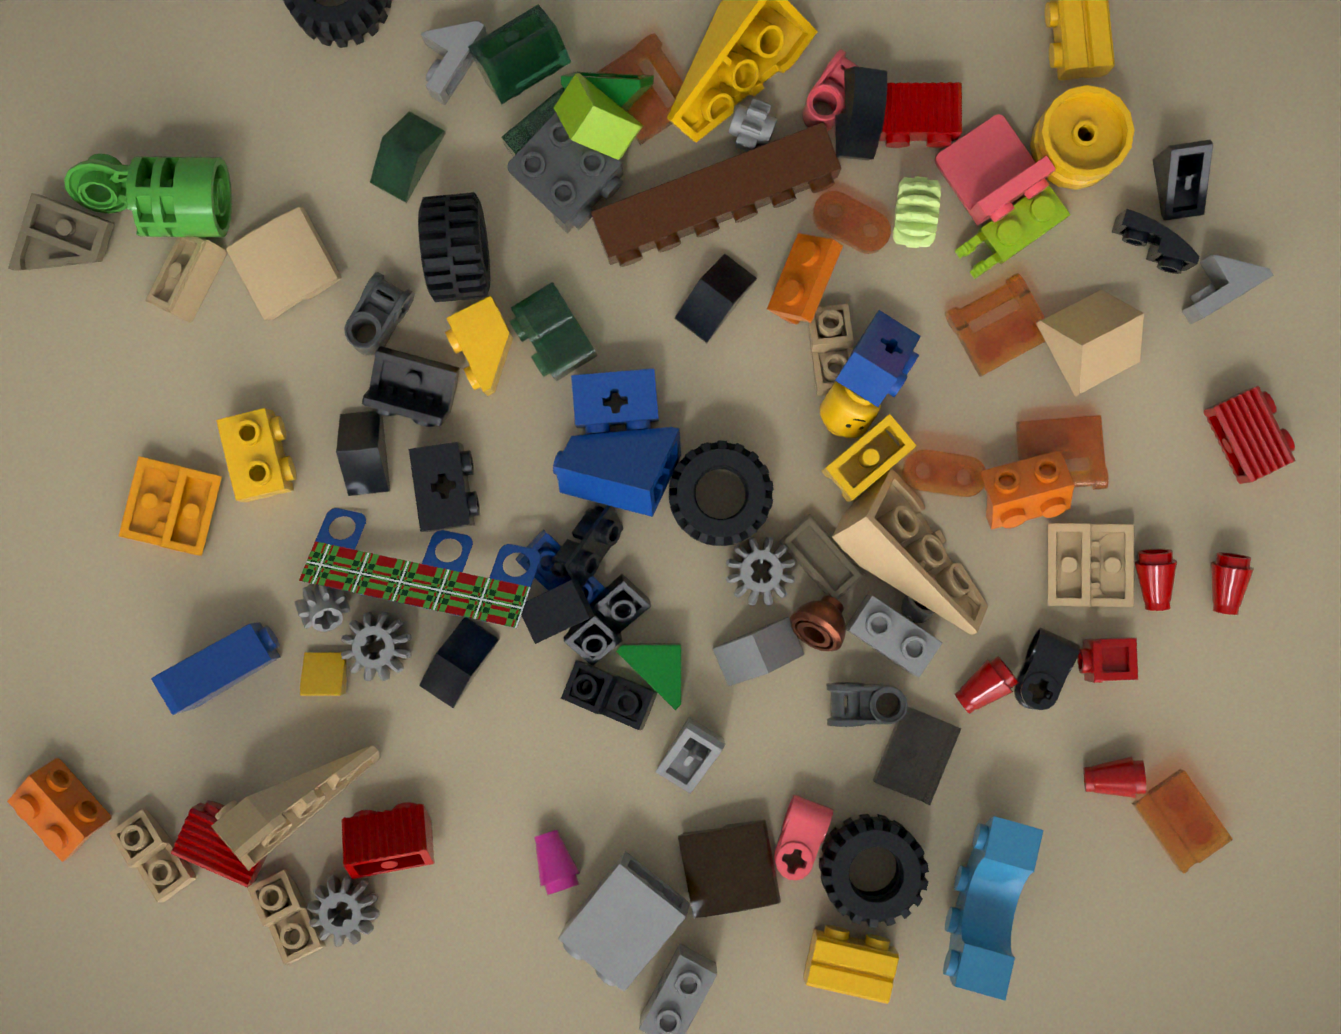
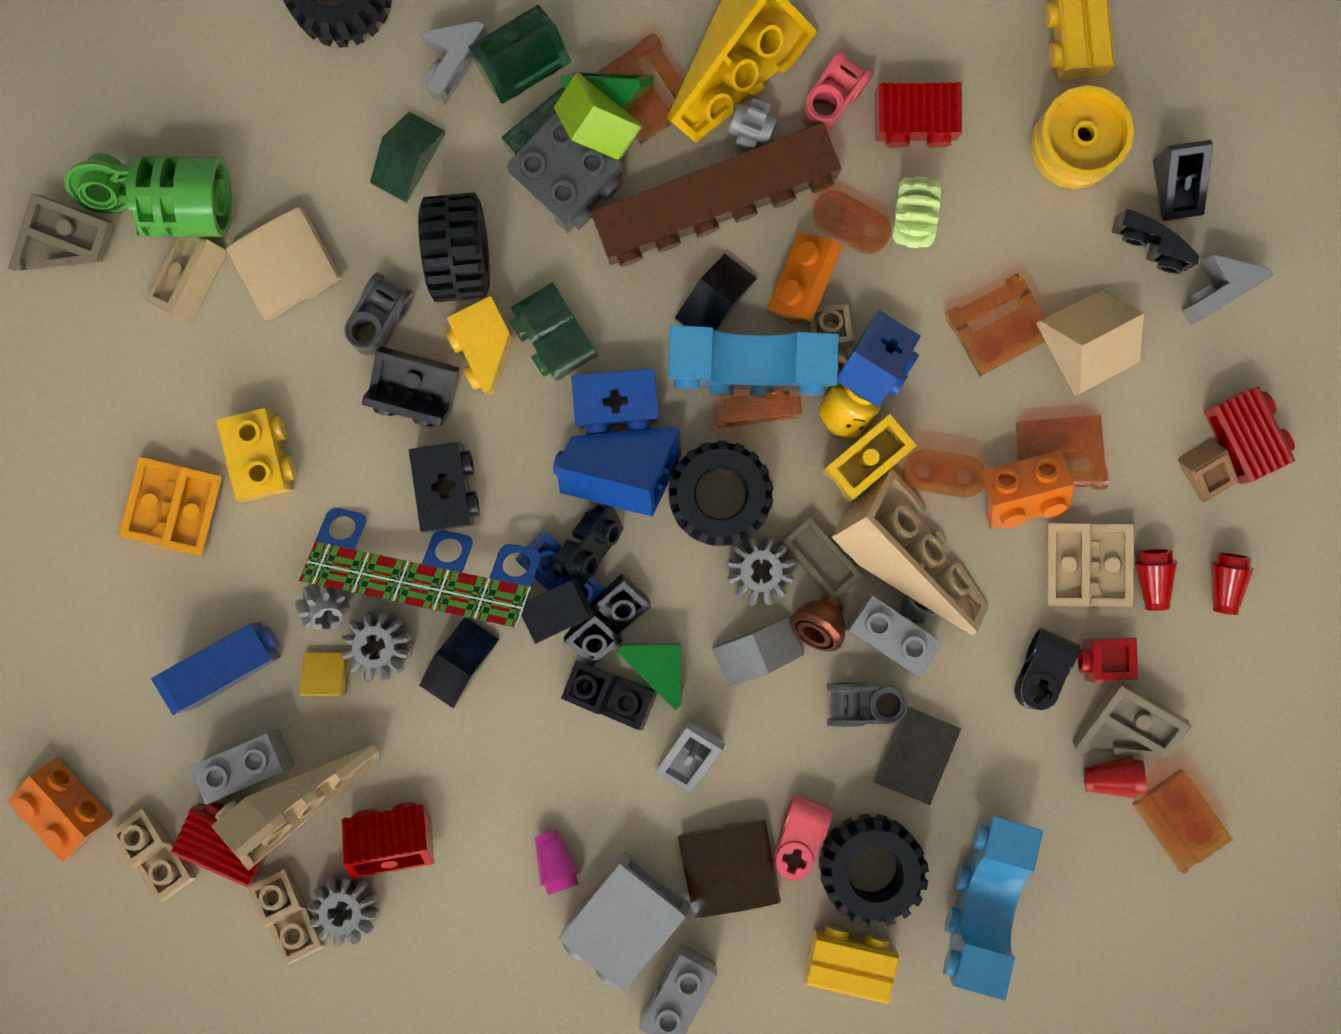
(241, 766): none -> light grey brick
(363, 453): black slope -> none
(739, 411): none -> clear orange plate
(752, 361): none -> dark azure brick
(865, 105): black slope -> none
(986, 685): red cone -> none
(992, 170): coral bracket -> none
(1016, 230): lime hinge -> none
(1132, 725): none -> dark tan wing
(1208, 469): none -> medium nougat slope

